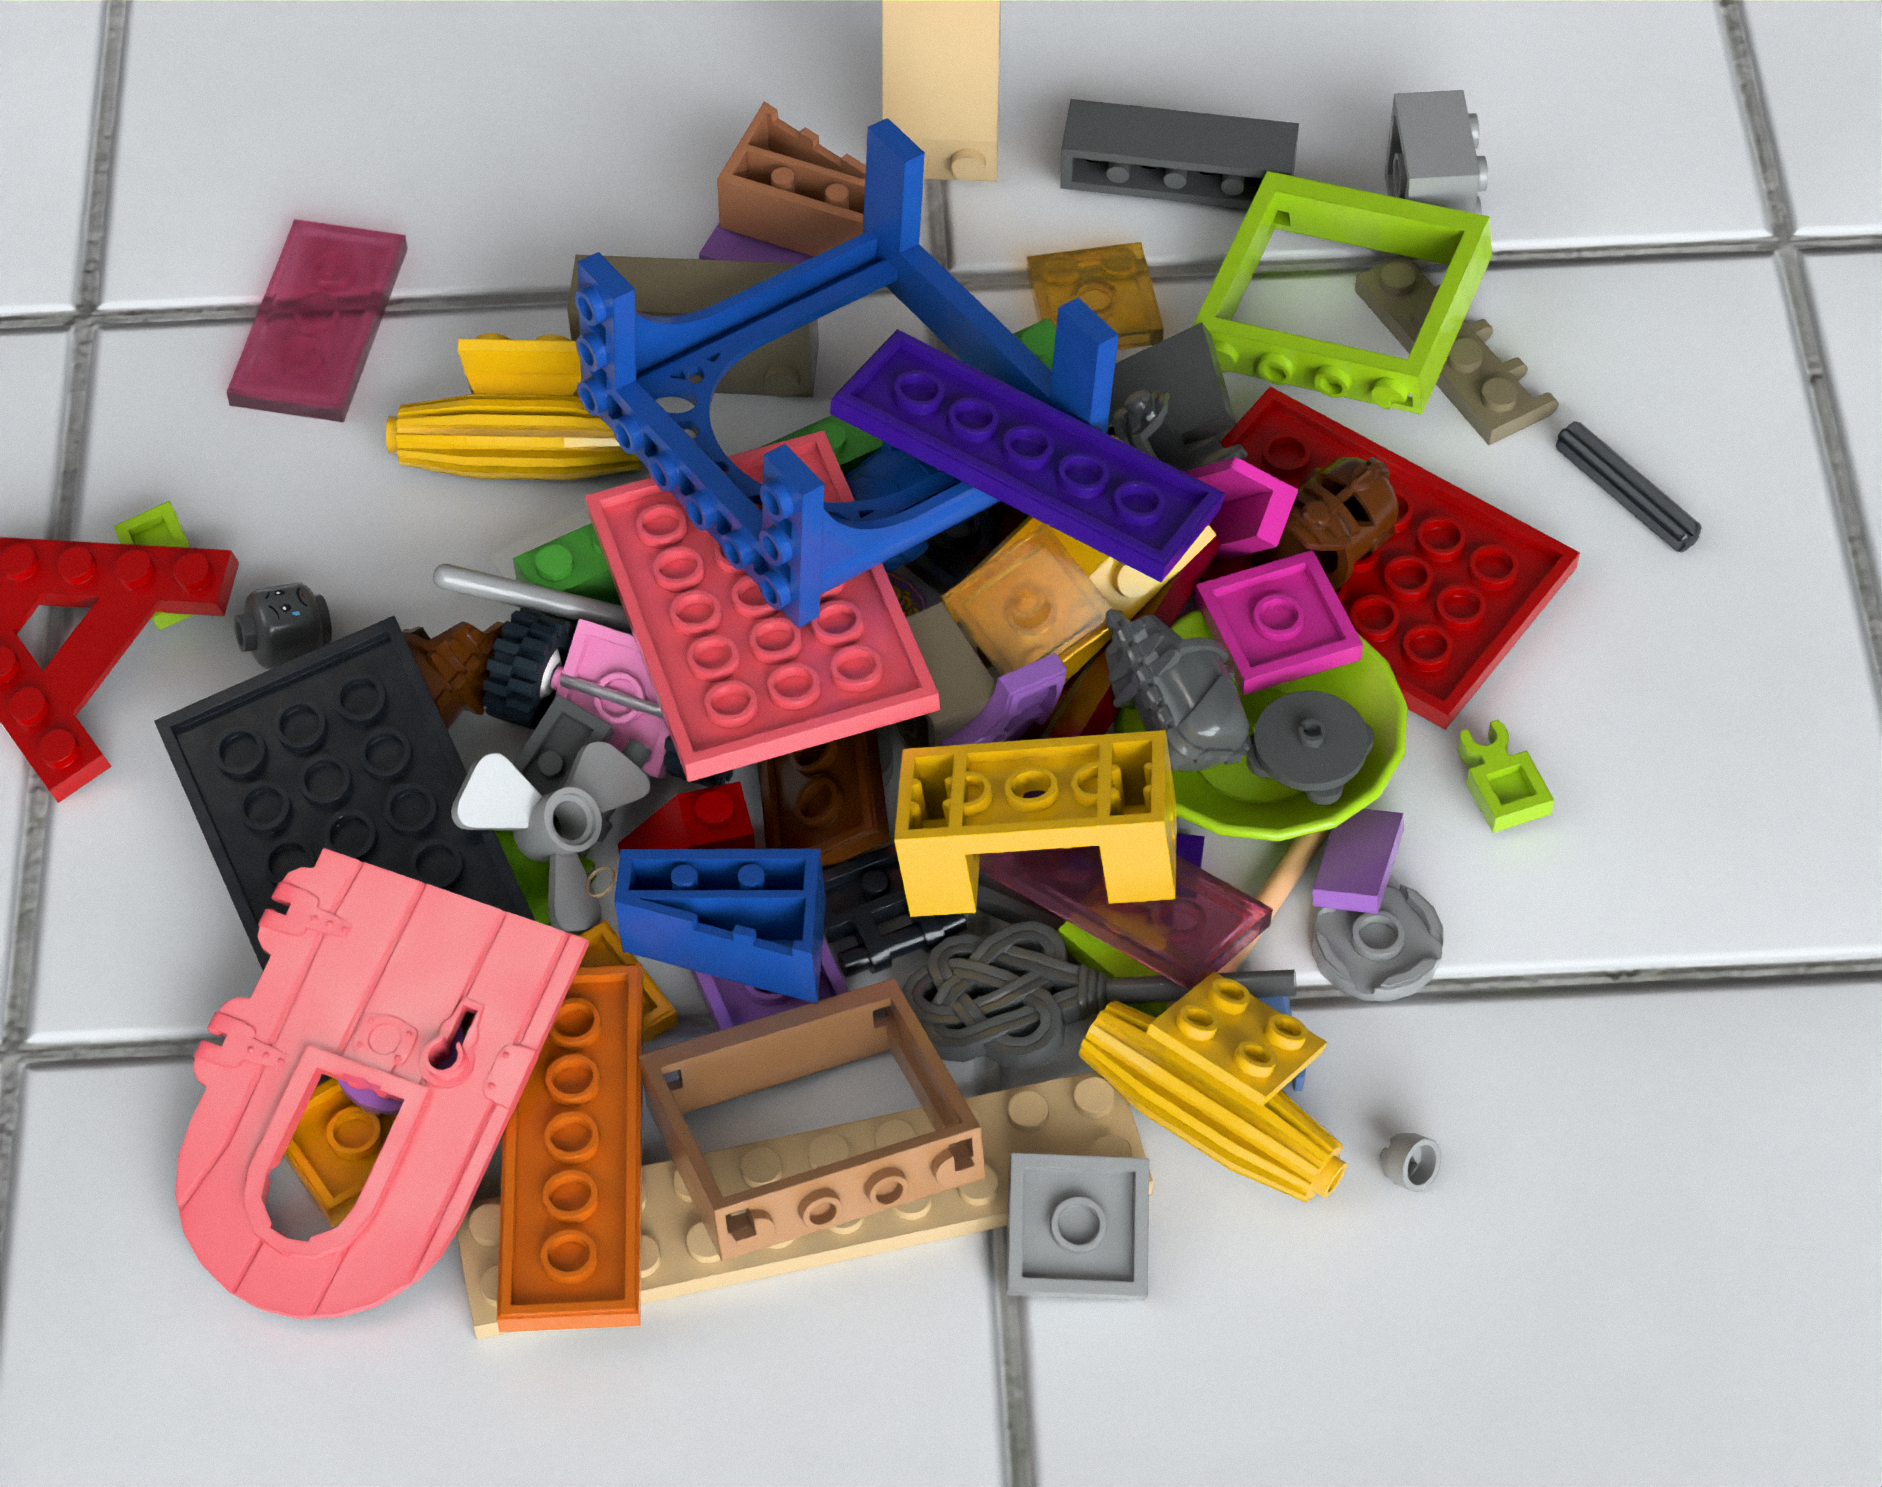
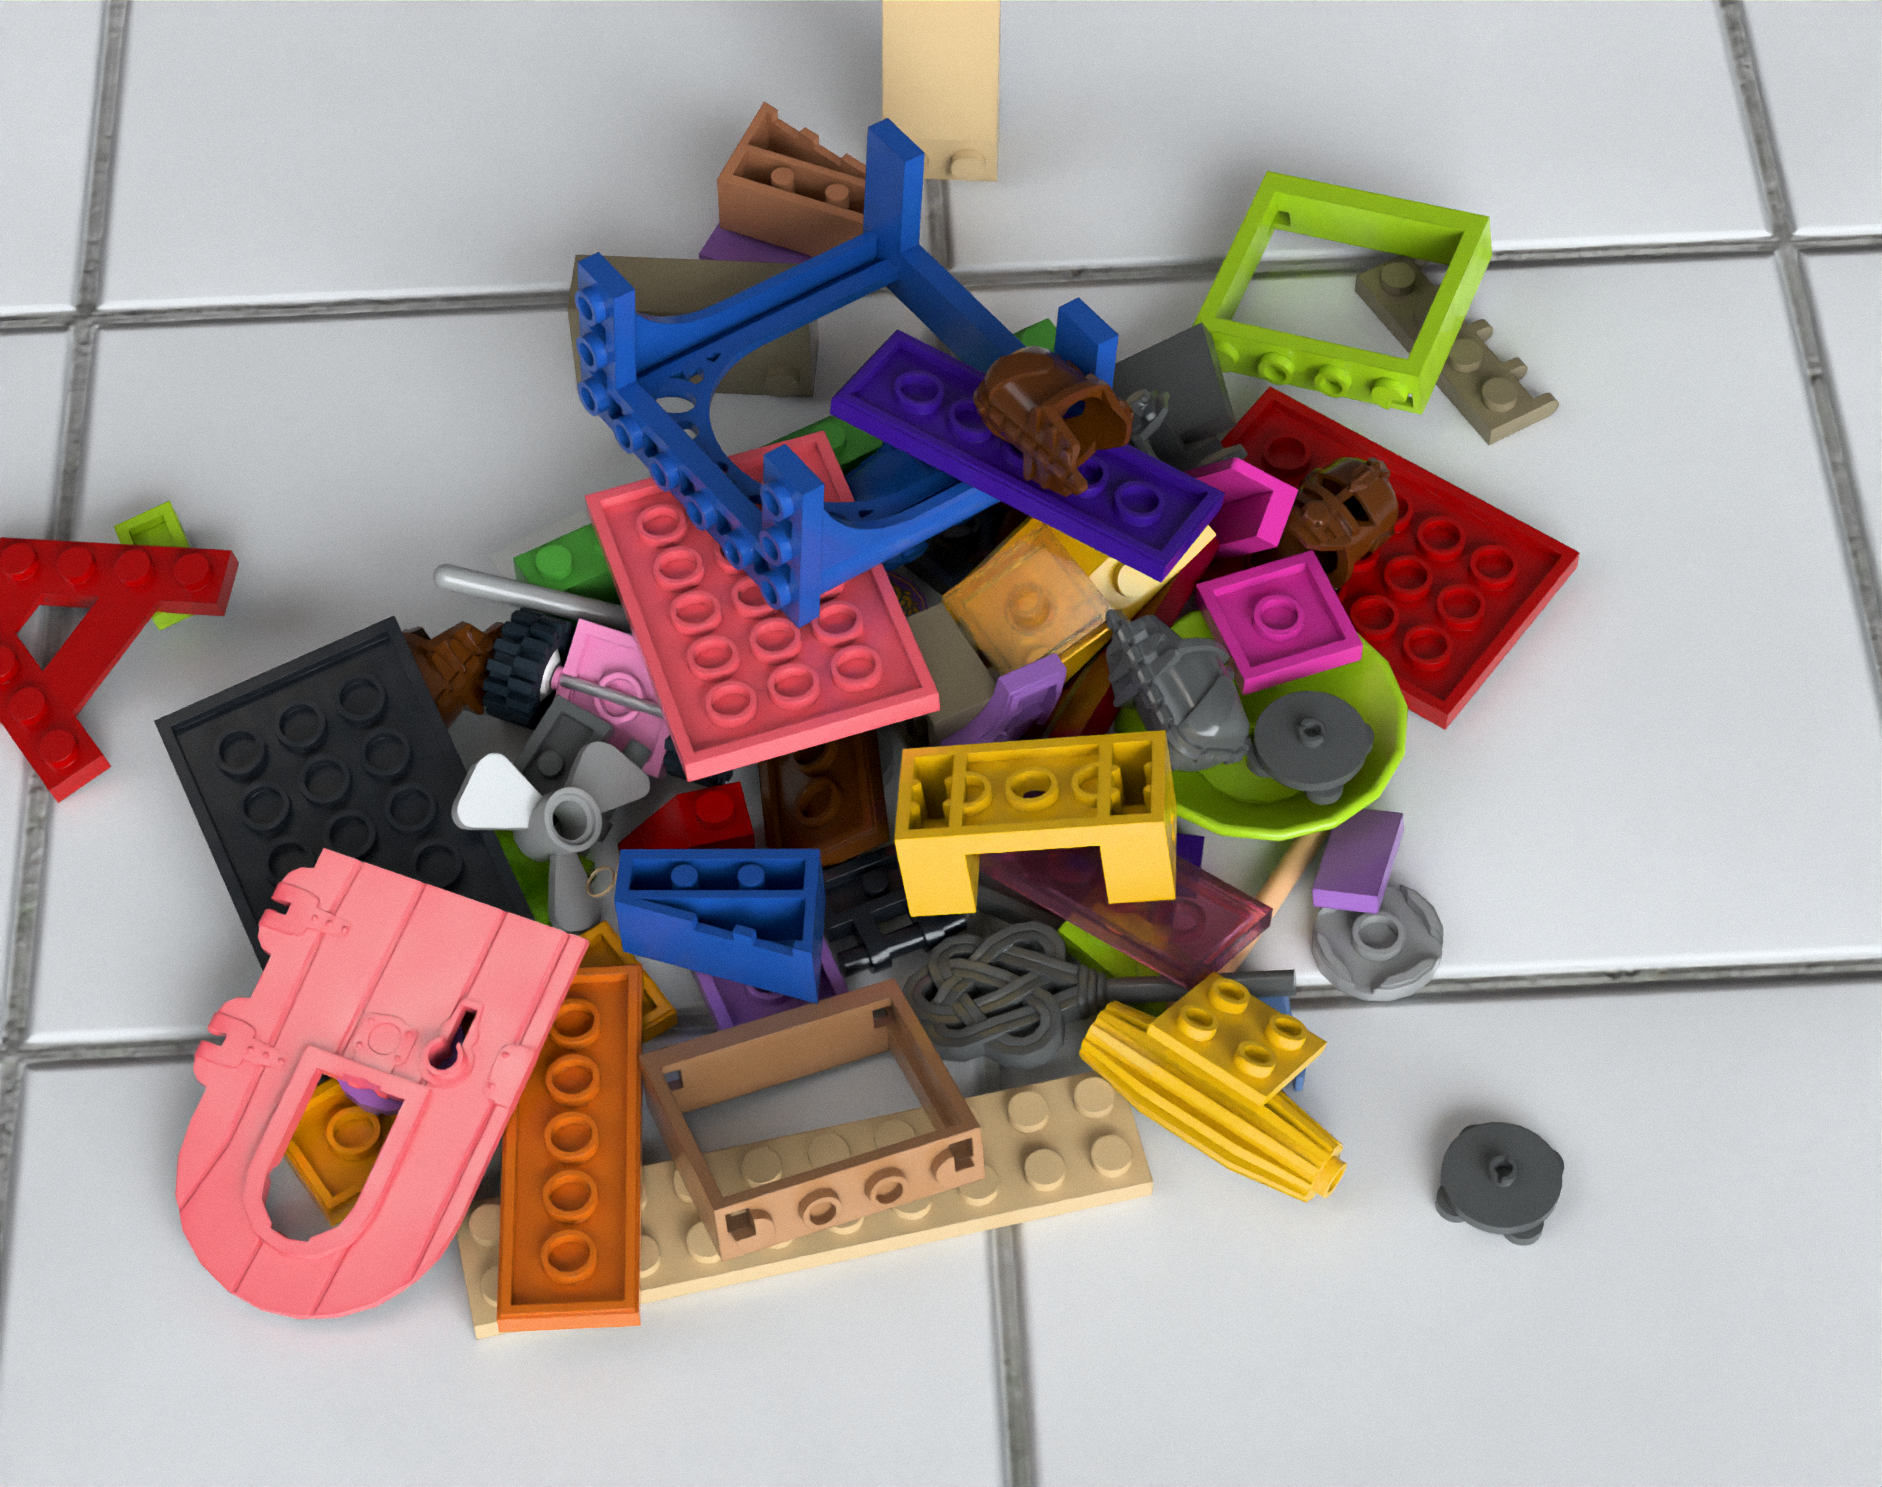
(282, 624): dark grey head -> none
(317, 321): clear pink tile -> none
(515, 422): yellow plate -> none
(1026, 404): none -> reddish brown helmet
(1077, 1226): light grey tile -> none
(1108, 280): clear yellow plate -> none
(1190, 153): dark grey brick -> none
(1420, 1152): light grey hinge -> none
(1434, 151): light grey brick -> none
(1500, 1181): none -> dark grey piece
(1503, 784): lime plate -> none
(1628, 487): black axle -> none

